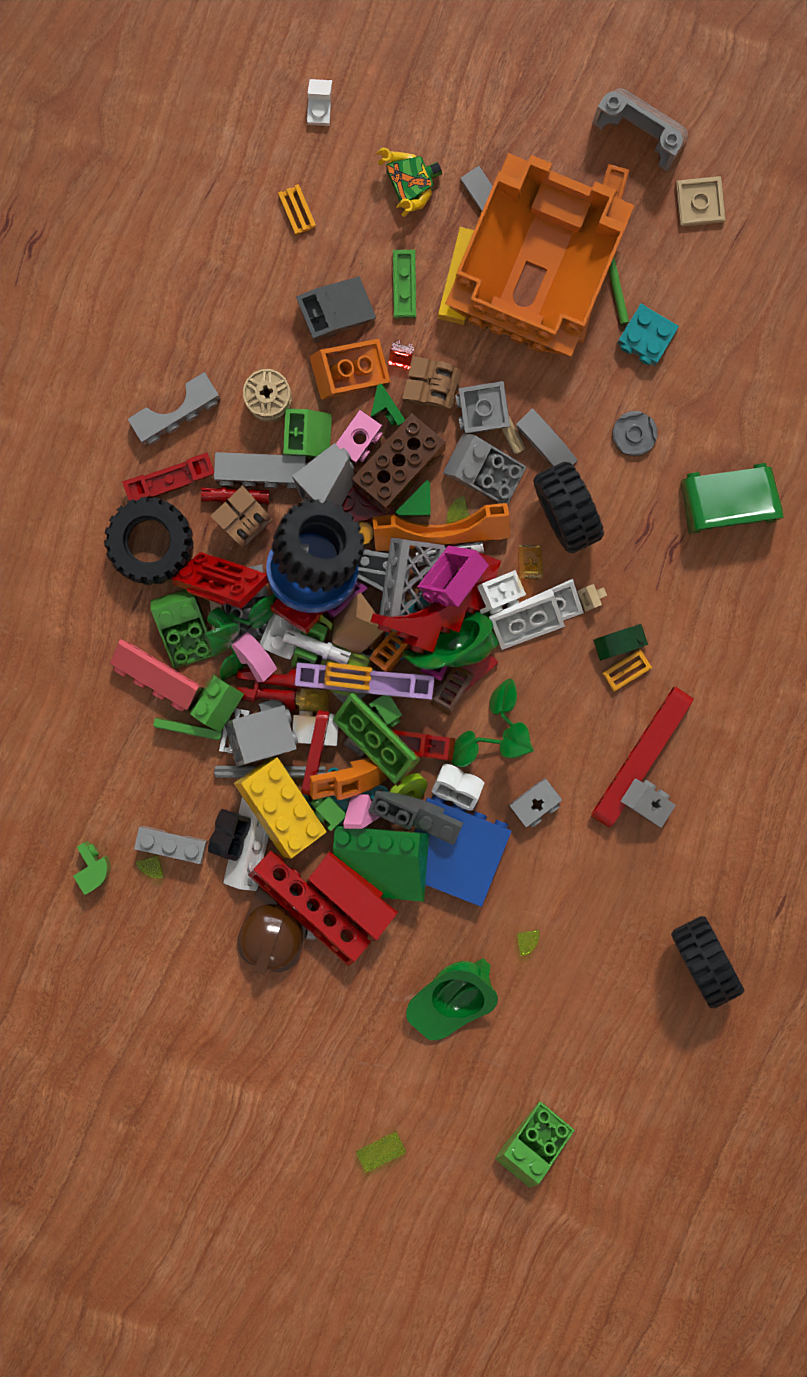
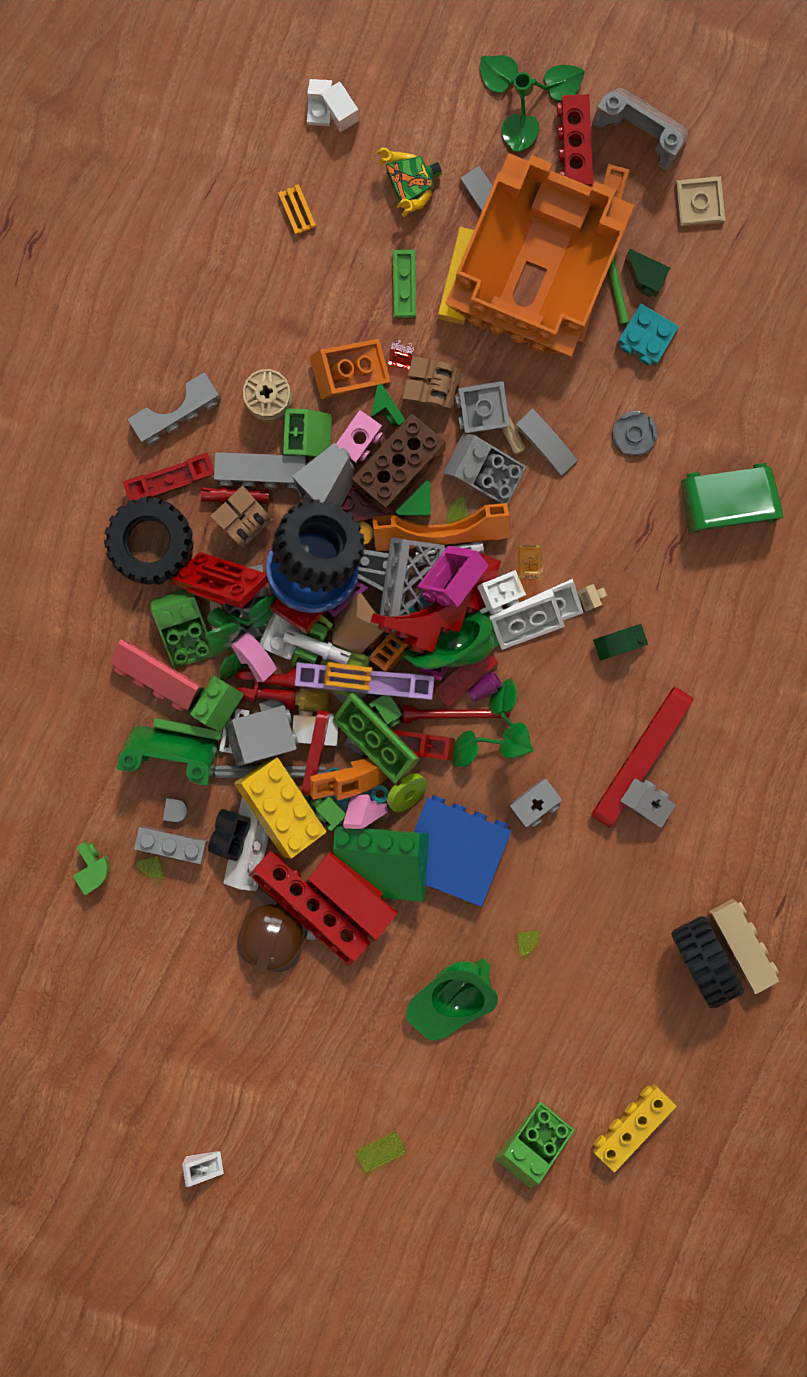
(148, 742): none -> green windscreen
(175, 810): none -> light grey tile
(202, 1167): none -> white slope
(335, 308): dark grey slope -> none
(340, 106): none -> white slope
(412, 714): none -> red piece
(414, 812): dark grey slope -> none
(442, 706): reddish brown slope -> none
(457, 787): white brick -> none
(485, 686): none -> magenta cone
(502, 70): none -> green plant
(568, 507): black tyre -> none
(578, 107): none -> red brick
(610, 680): light orange tile -> none
(633, 1127): none -> yellow brick
(646, 273): none -> dark green slope
(744, 946): none -> tan brick

